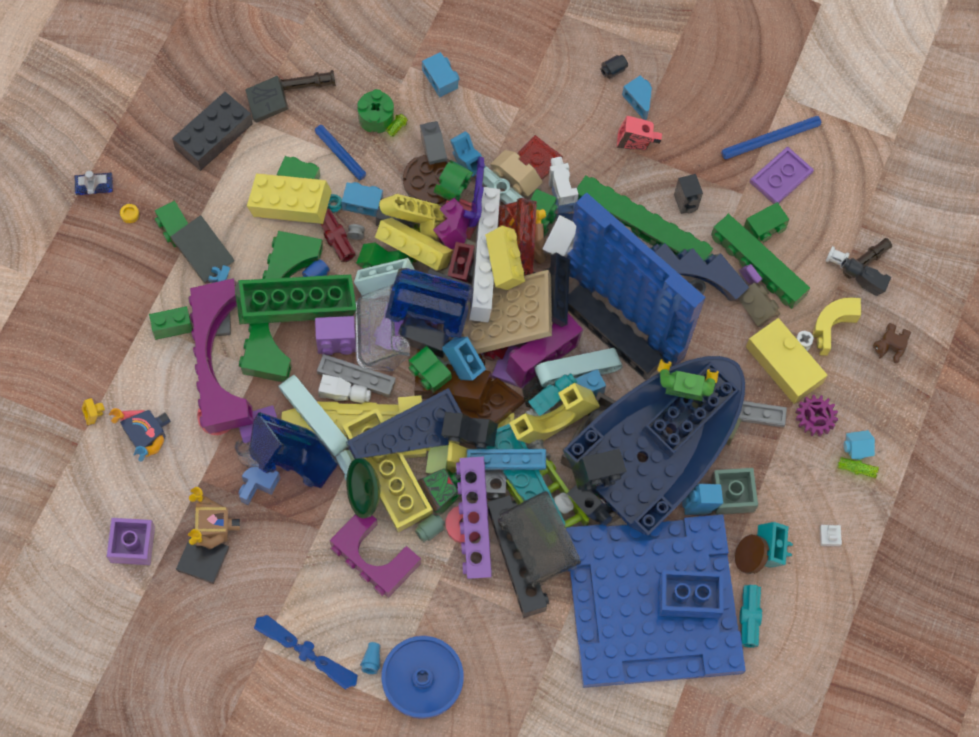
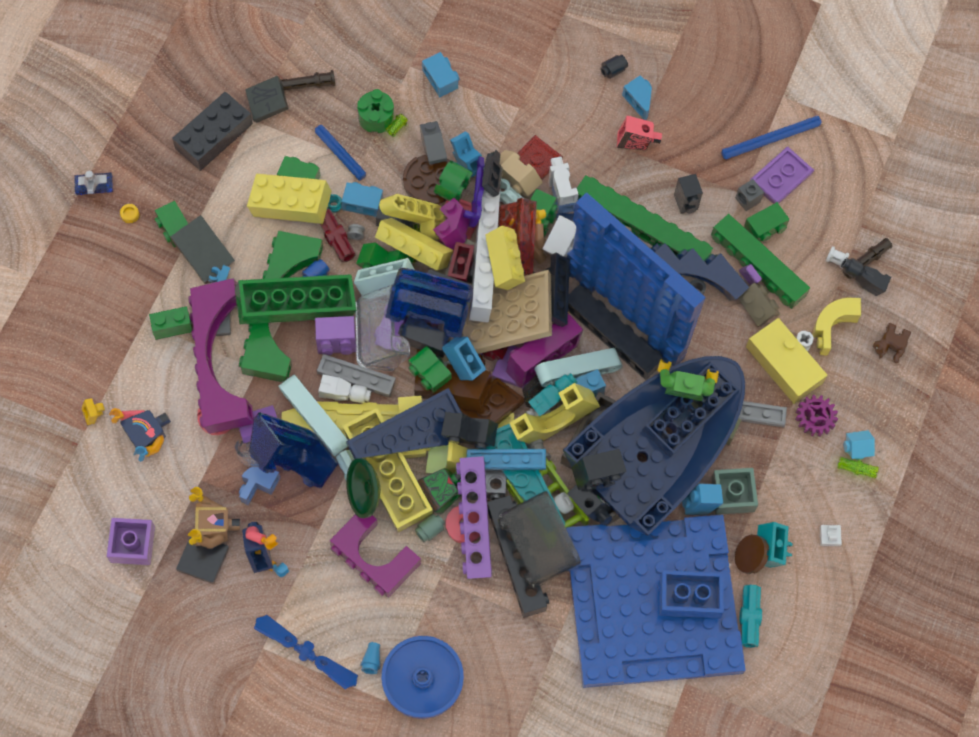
(258, 549): none -> torso
(492, 174): none -> black hinge
(749, 195): none -> dark grey brick

